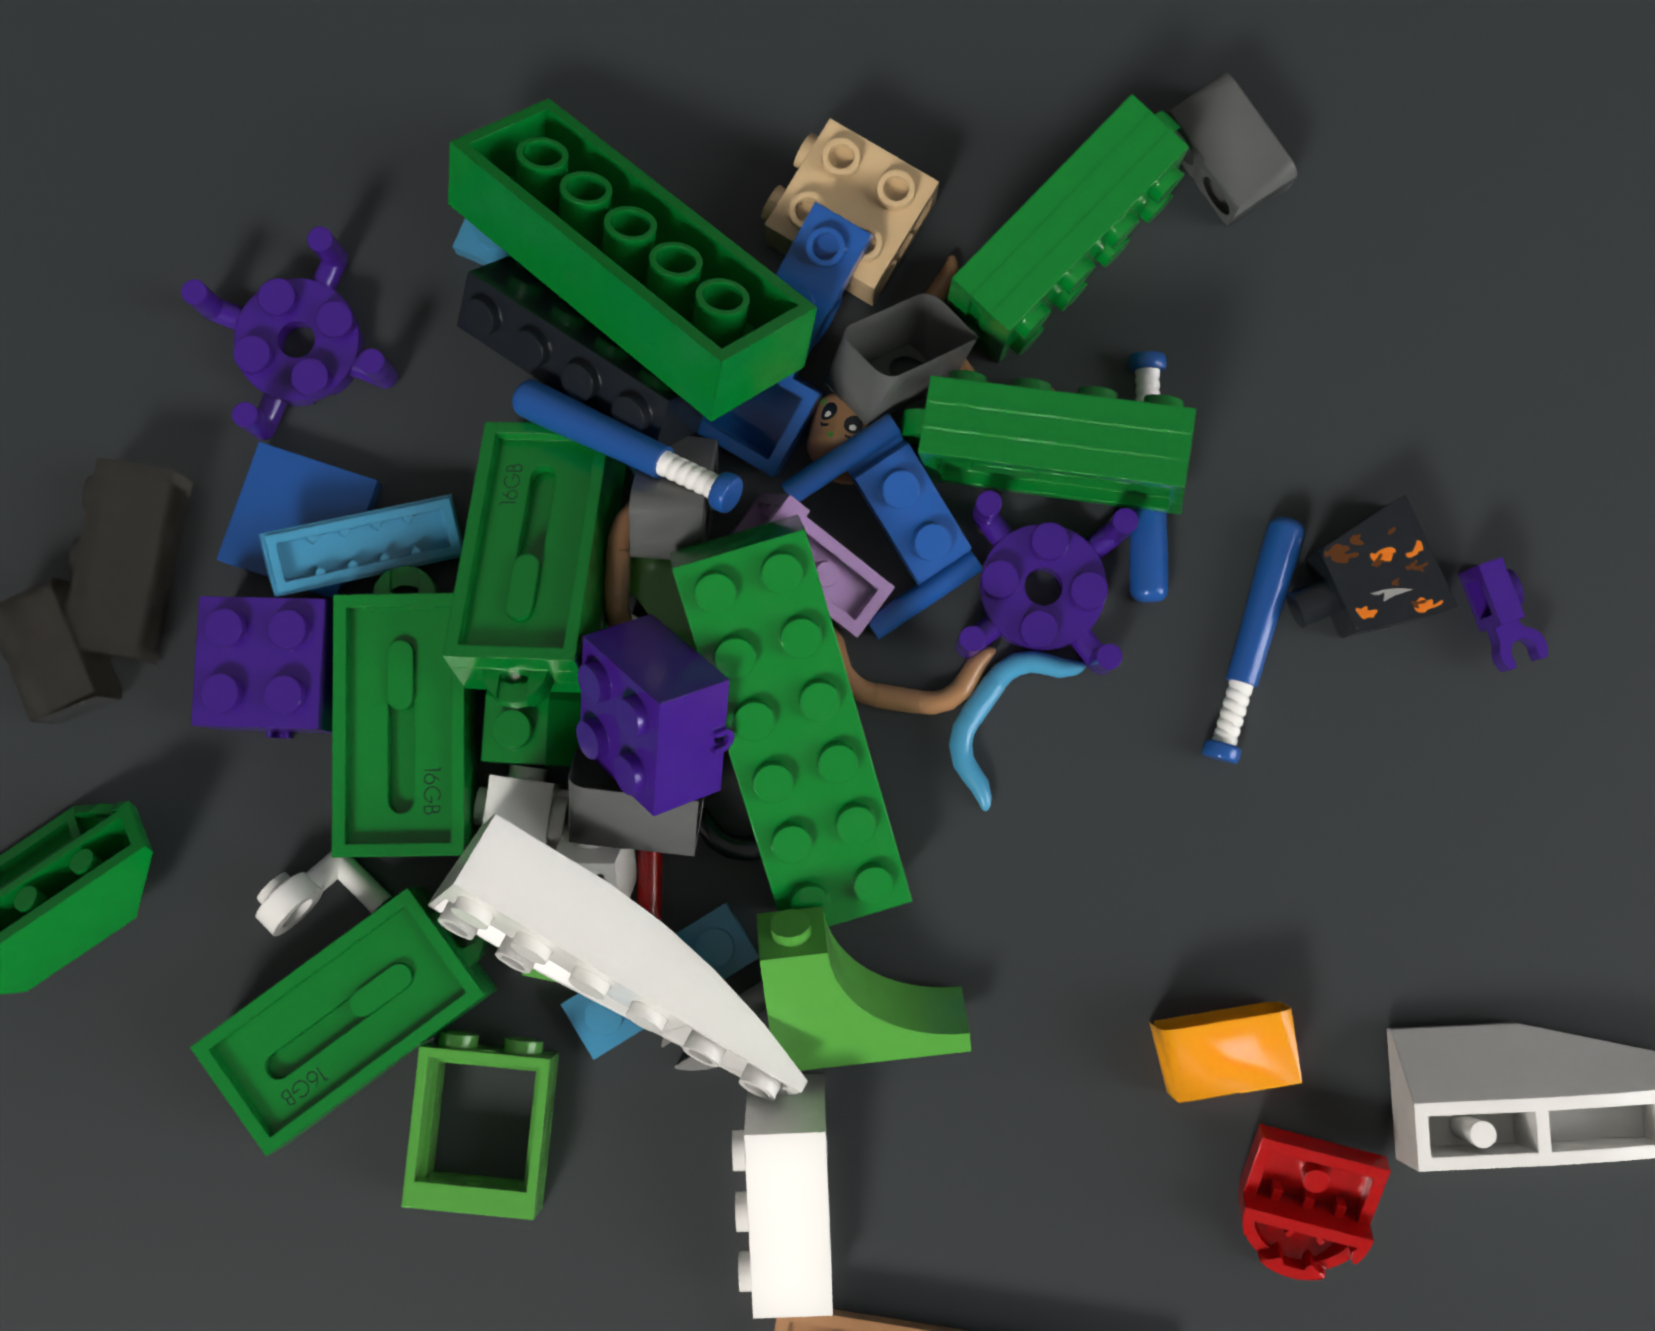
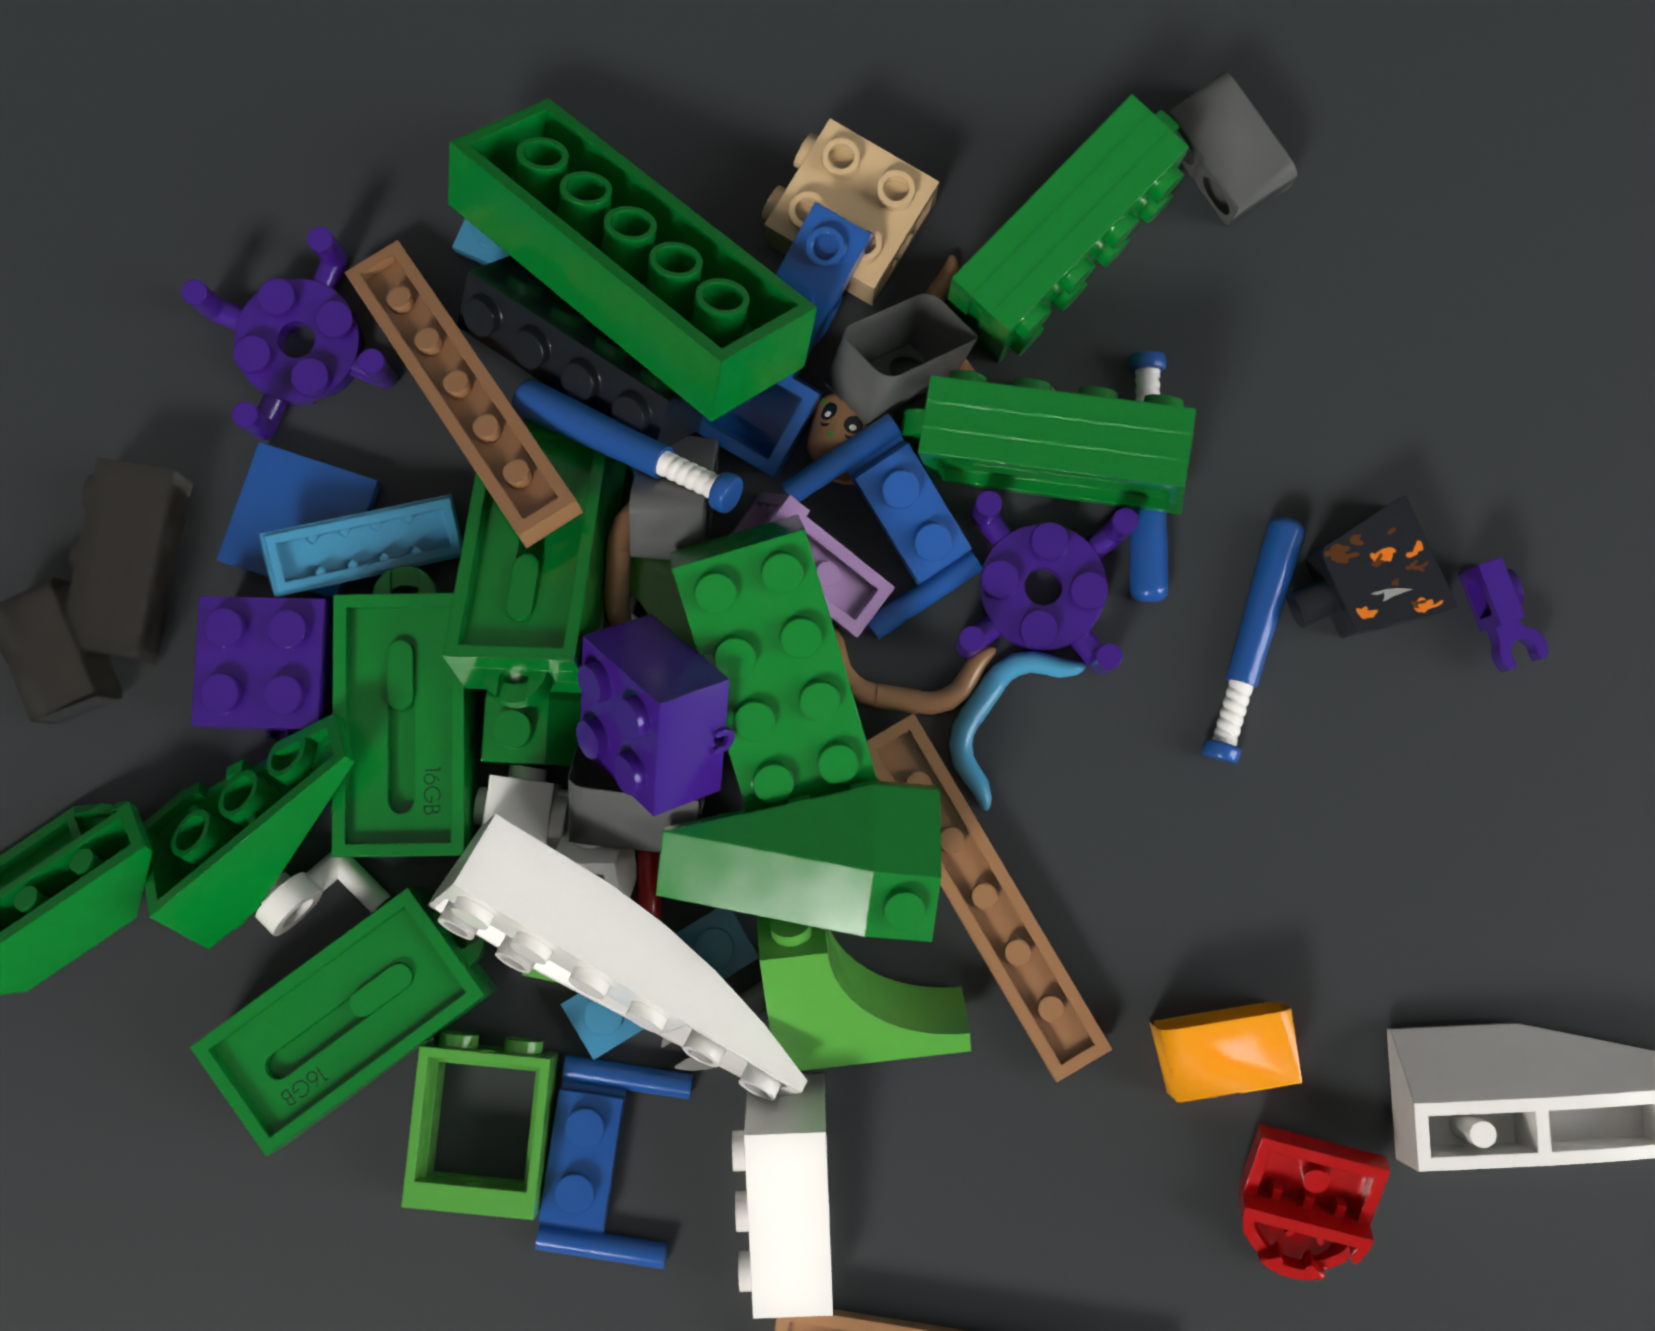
(231, 841): none -> green wedge
(464, 395): none -> medium nougat plate
(585, 1159): none -> blue plate
(830, 862): none -> green wedge
(995, 910): none -> medium nougat plate

